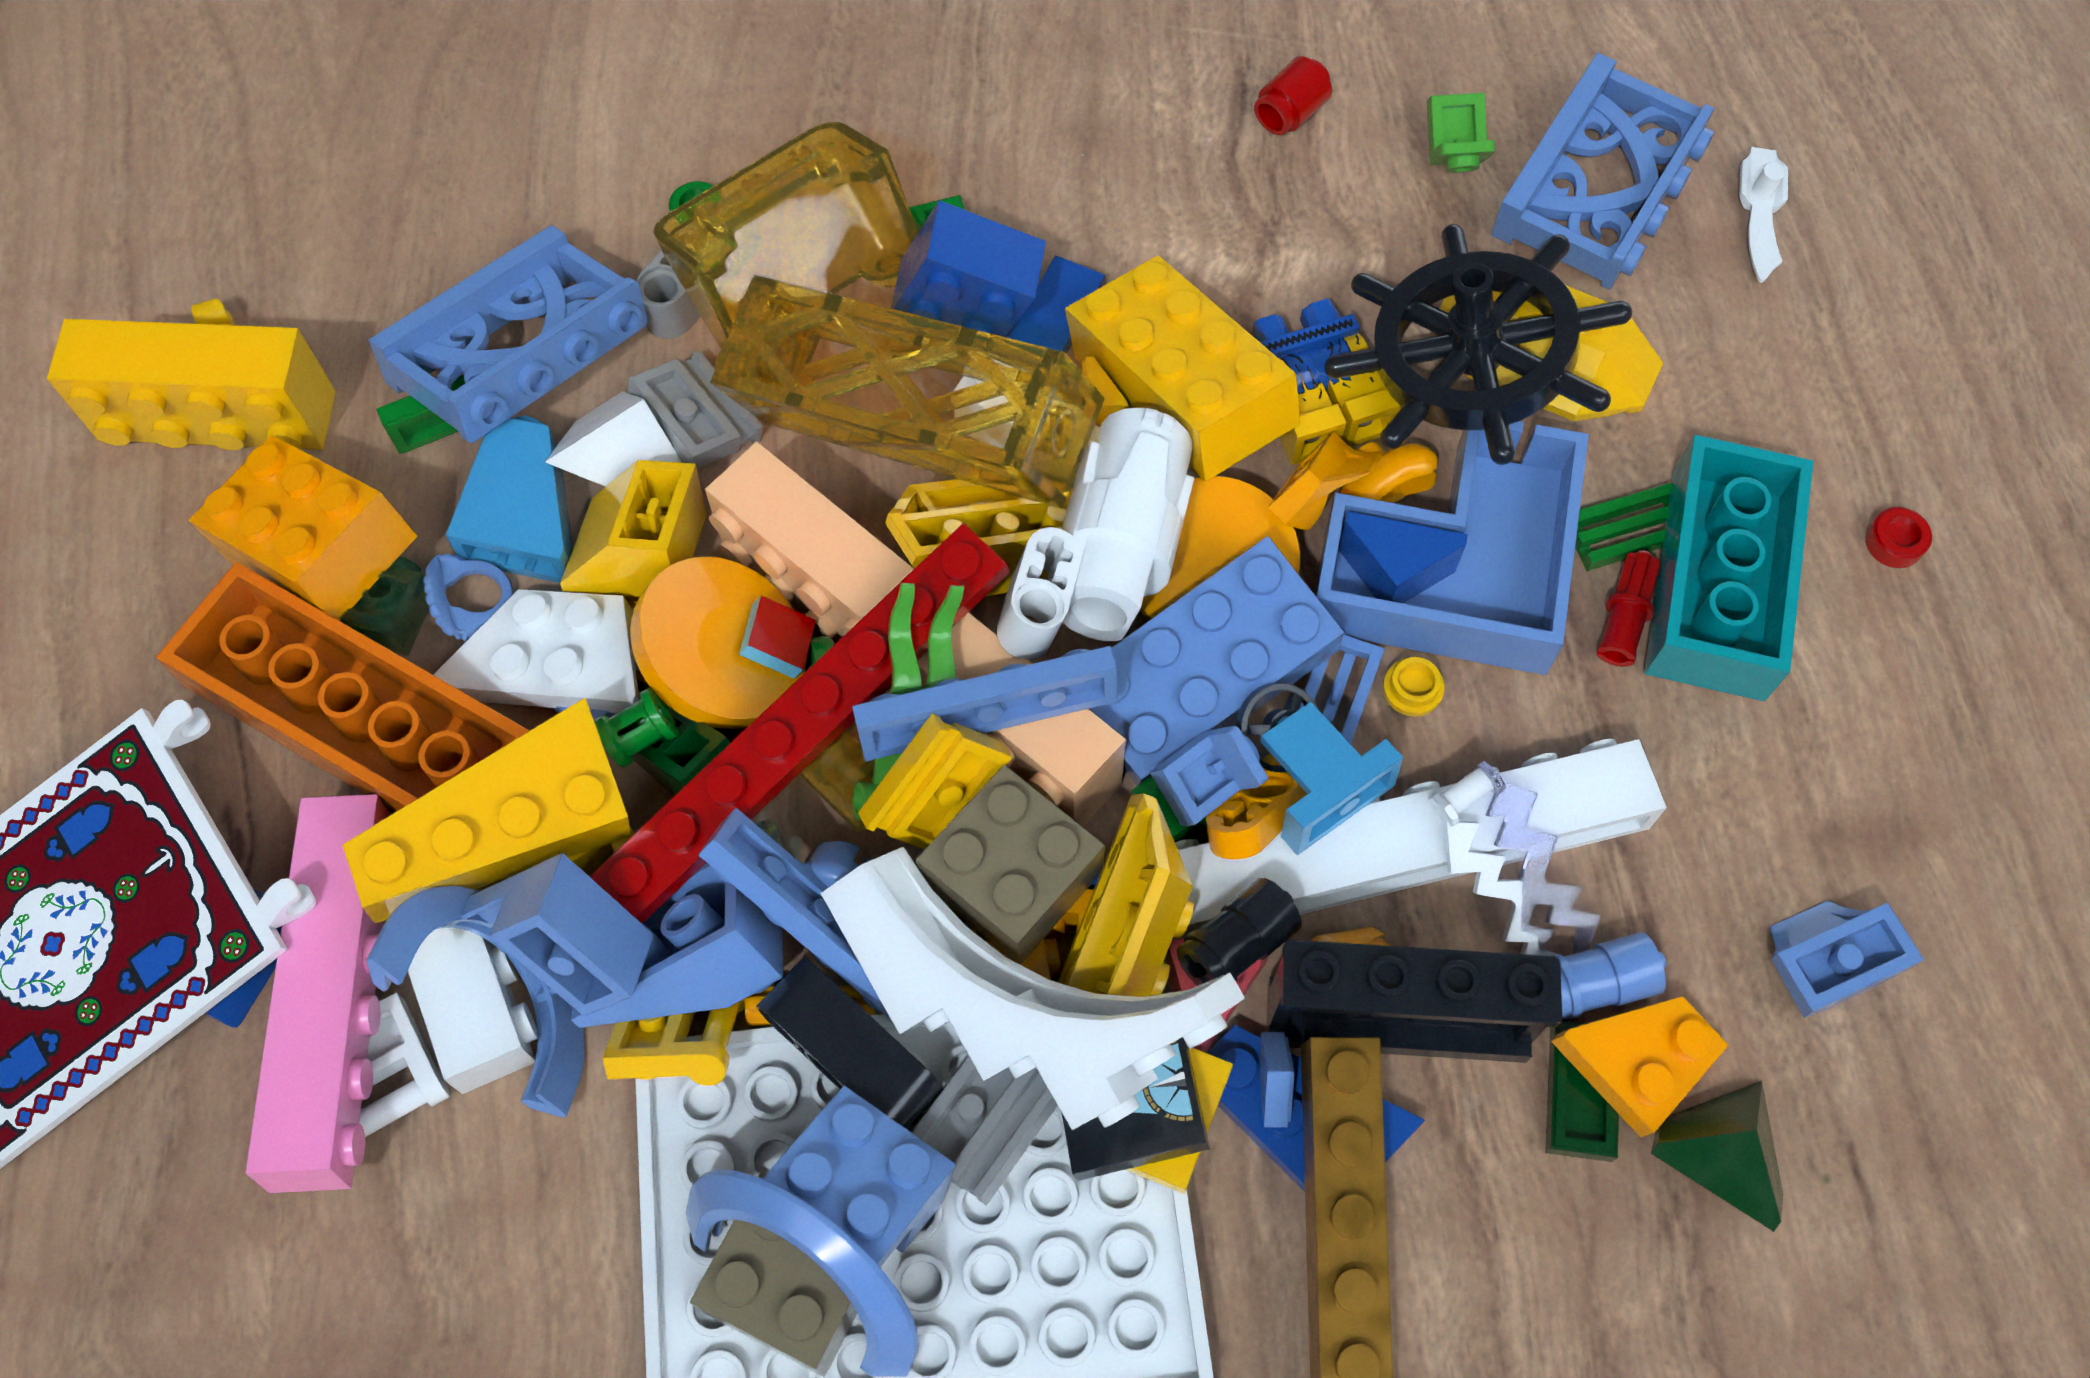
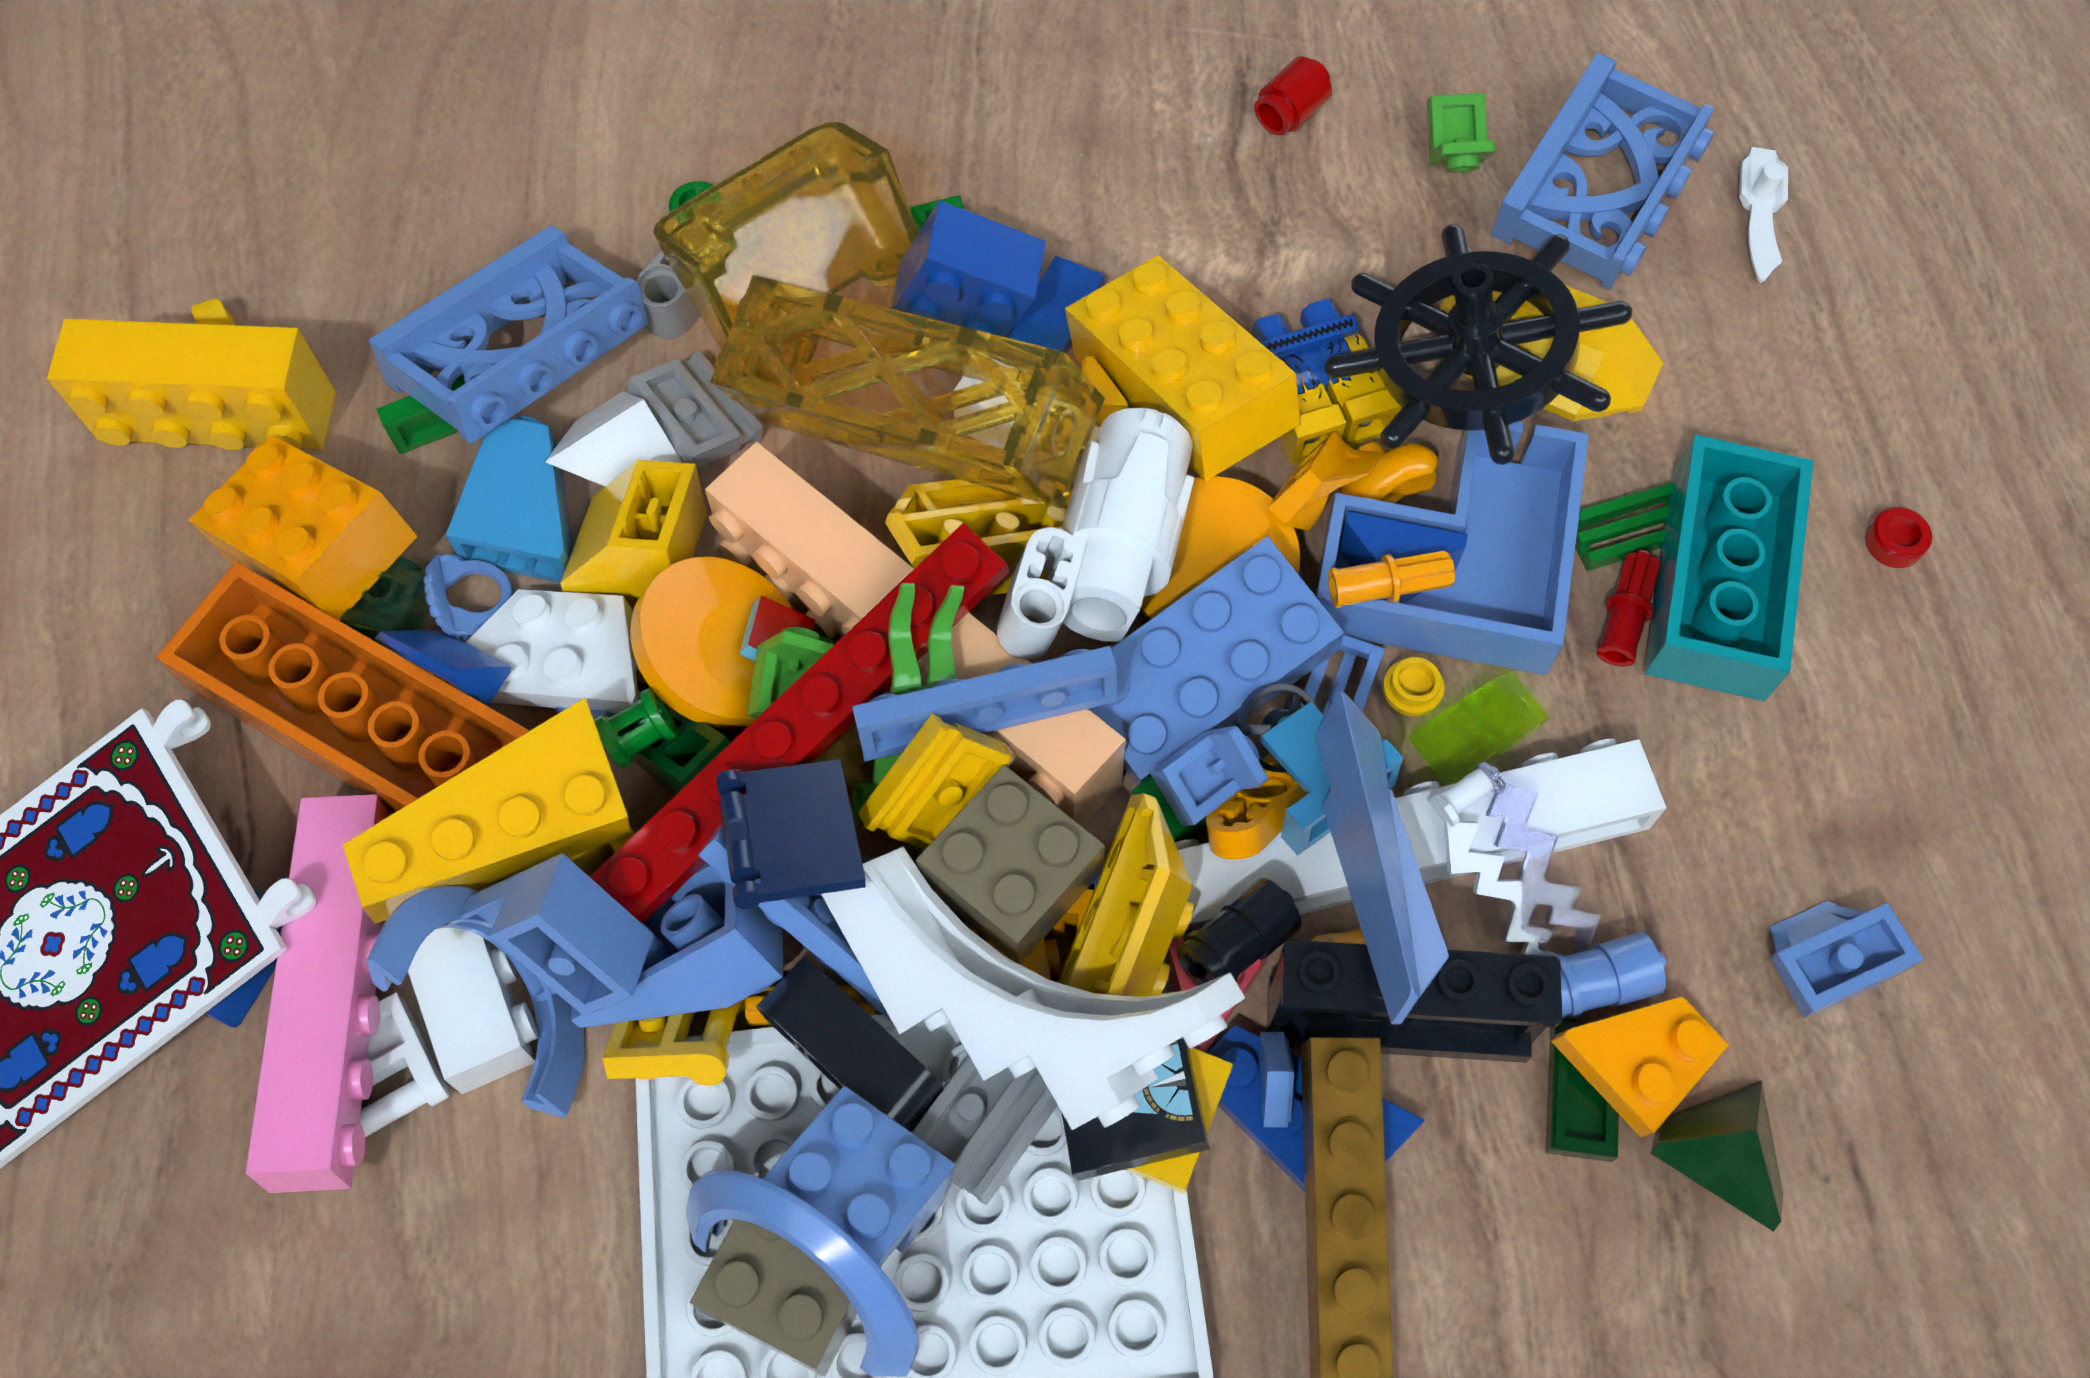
(449, 660): none -> blue slope
(781, 663): none -> bright green bracket
(789, 832): none -> dark blue piece
(1378, 859): none -> medium blue wedge
(1390, 578): none -> light orange axle
(1478, 728): none -> clear neon green slope

